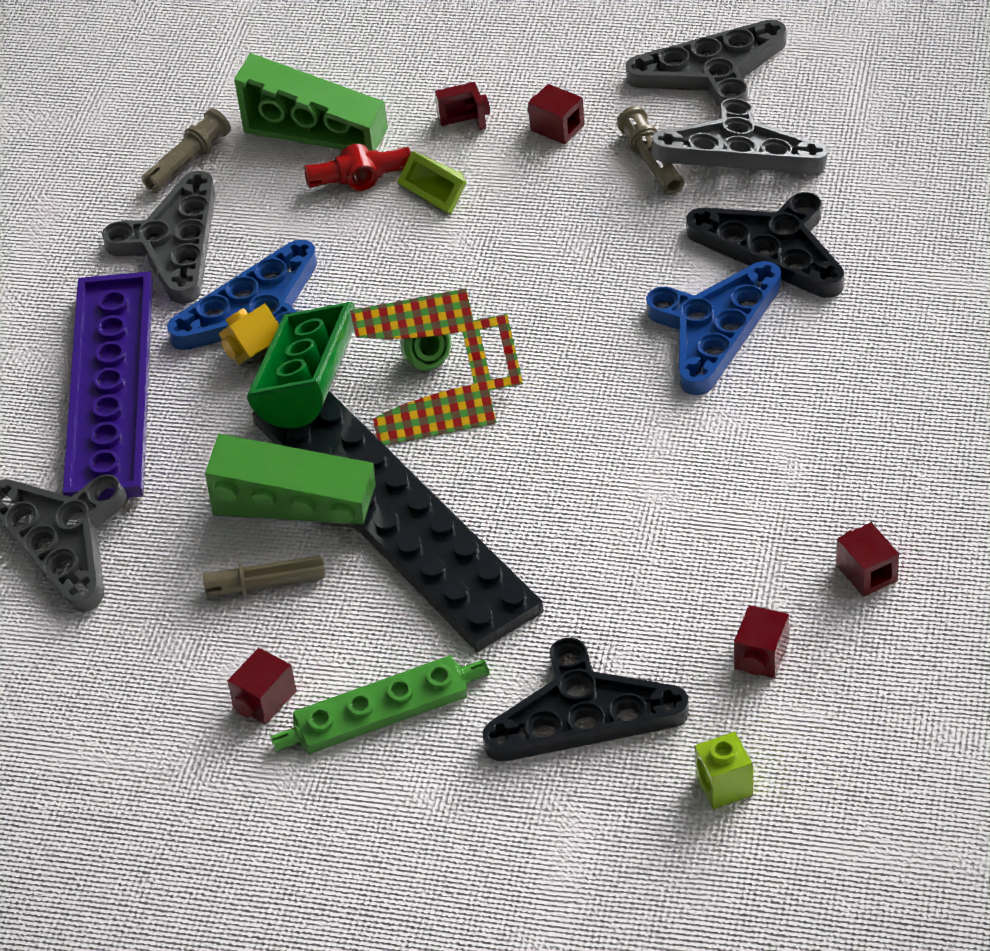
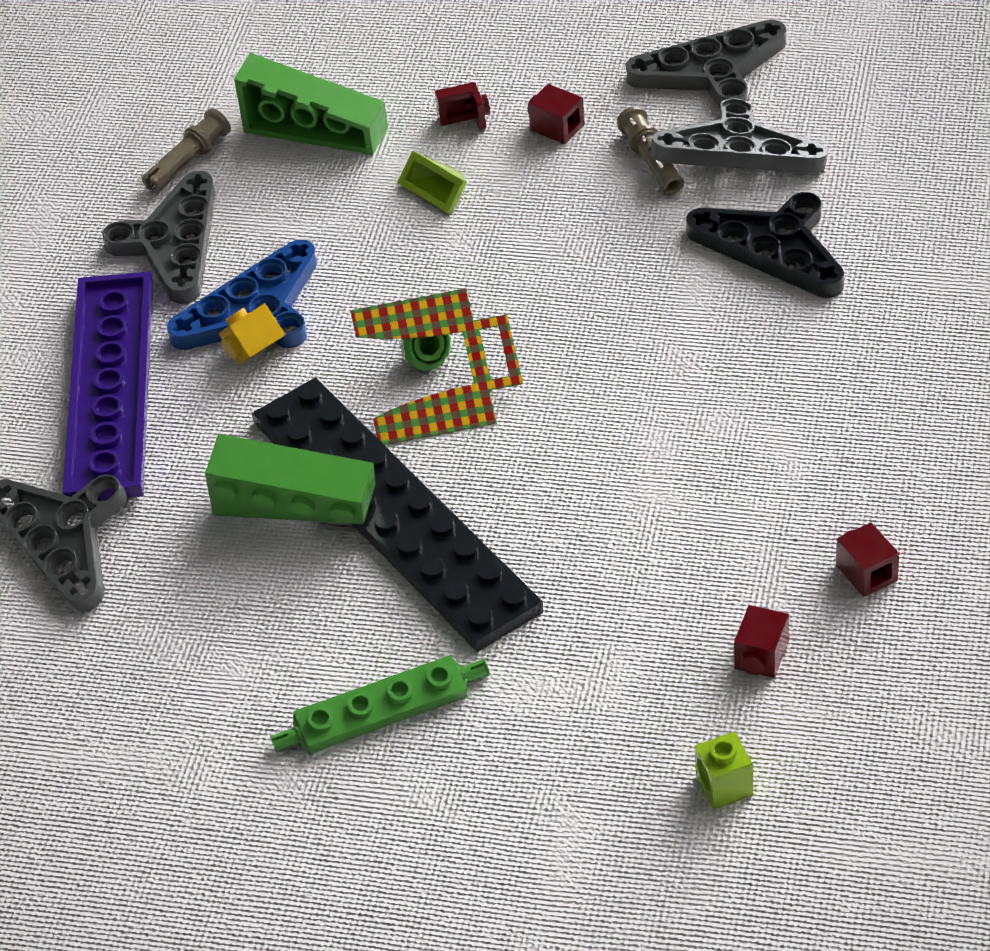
(261, 686): dark red brick -> none
(263, 576): dark tan axle -> none
(301, 365): green brick -> none
(357, 167): red pin -> none
(603, 701): black beam -> none
(721, 308): blue beam -> none

